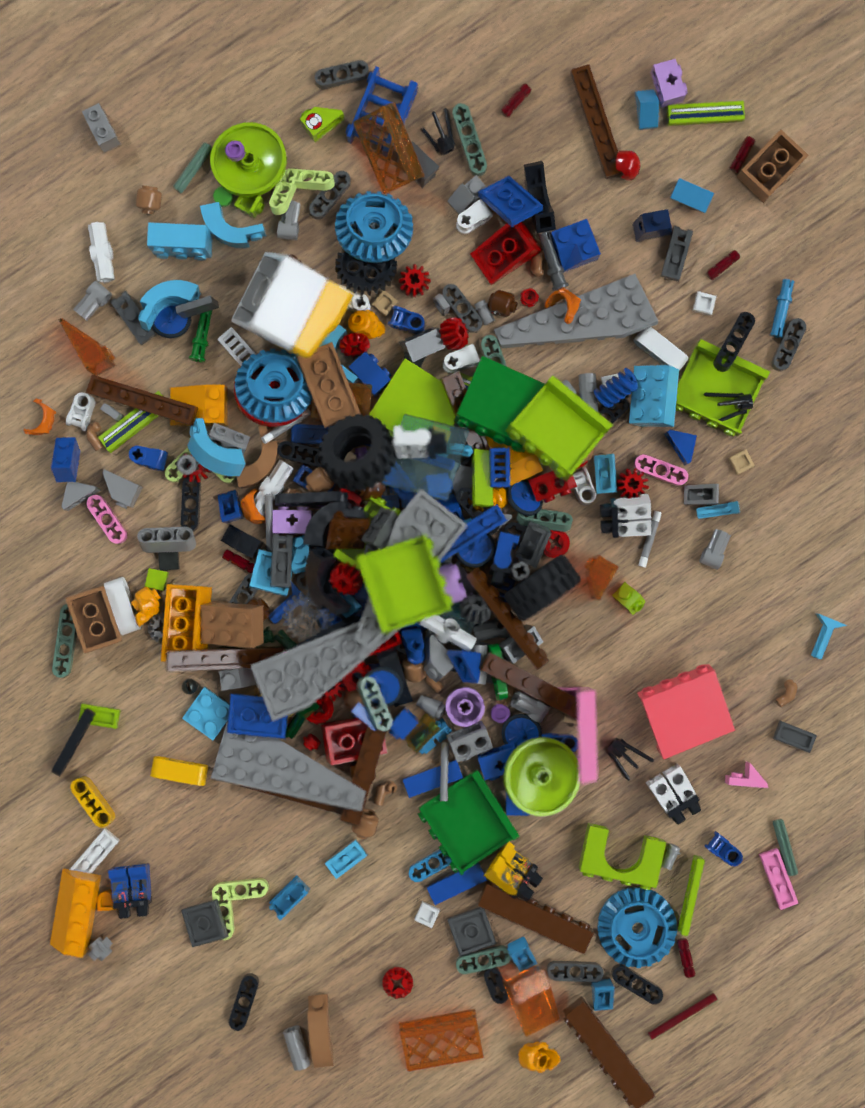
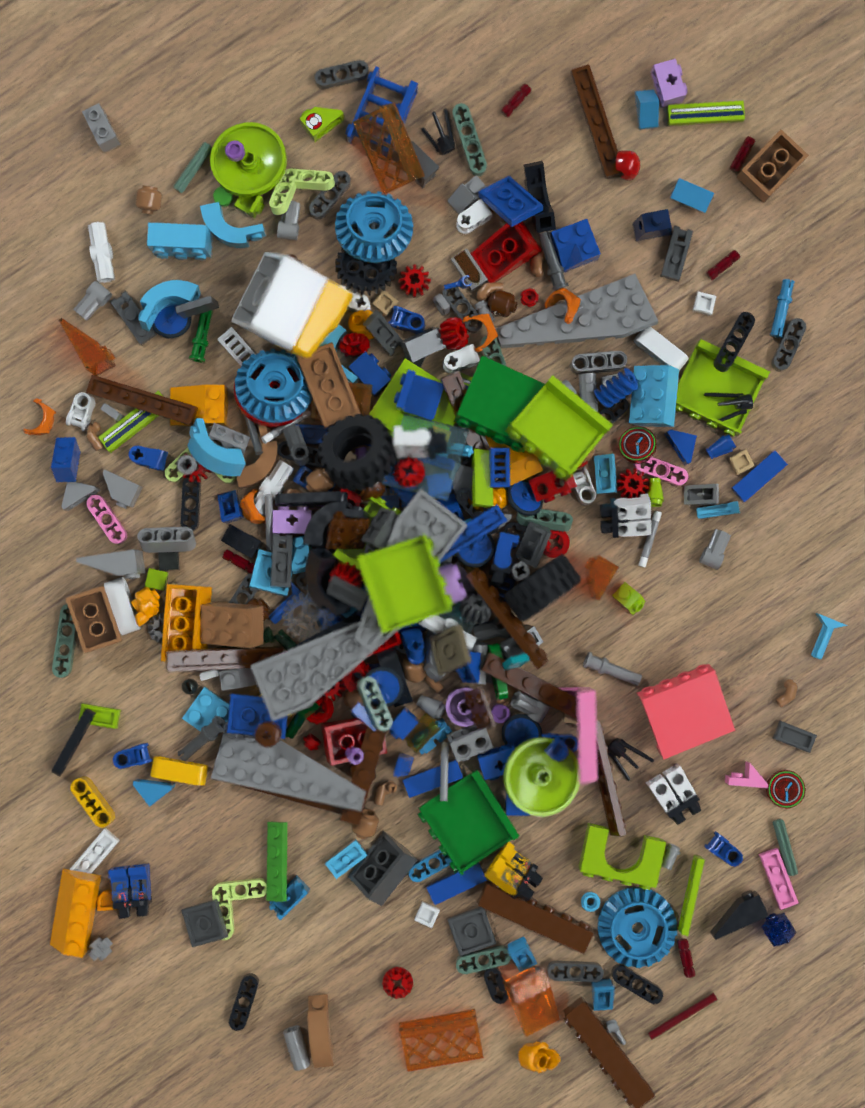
(122, 563): none -> light grey slope
(136, 756): none -> blue piece
(152, 790): none -> dark azure slope
(207, 734): none -> dark grey pin
(209, 674): none -> white tile
(254, 436): none -> dark grey bar
(273, 730): none -> reddish brown head
(277, 861): none -> bright green plate
(296, 444): none -> dark grey piece
(347, 592): none -> dark grey tile
(358, 757): none -> medium lavender pin
(382, 332): none -> dark grey plate
(382, 869): none -> dark grey slope
(403, 765): none -> blue slope
(412, 479): none -> red gear
(418, 395): none -> blue bracket
(450, 650): none -> dark tan tile
(460, 283): none -> blue hand
(467, 266): none -> tile
(480, 710): none -> reddish brown hinge
(487, 289): none -> medium nougat arm
(492, 333): none -> orange helmet
(515, 661): none -> teal tile
(557, 750): none -> blue tile
(590, 907): none -> medium azure plate
(604, 666): none -> light grey pin
(606, 357): none -> light grey beam
(608, 786): none -> plate
(613, 1027): none -> light grey hand
(637, 444): none -> tile
(655, 492): none -> lime cone
(721, 446): none -> blue cone
(742, 913): none -> black slope
(759, 476): none -> blue tile
(778, 929): none -> clear blue brick
(785, 789): none -> tile

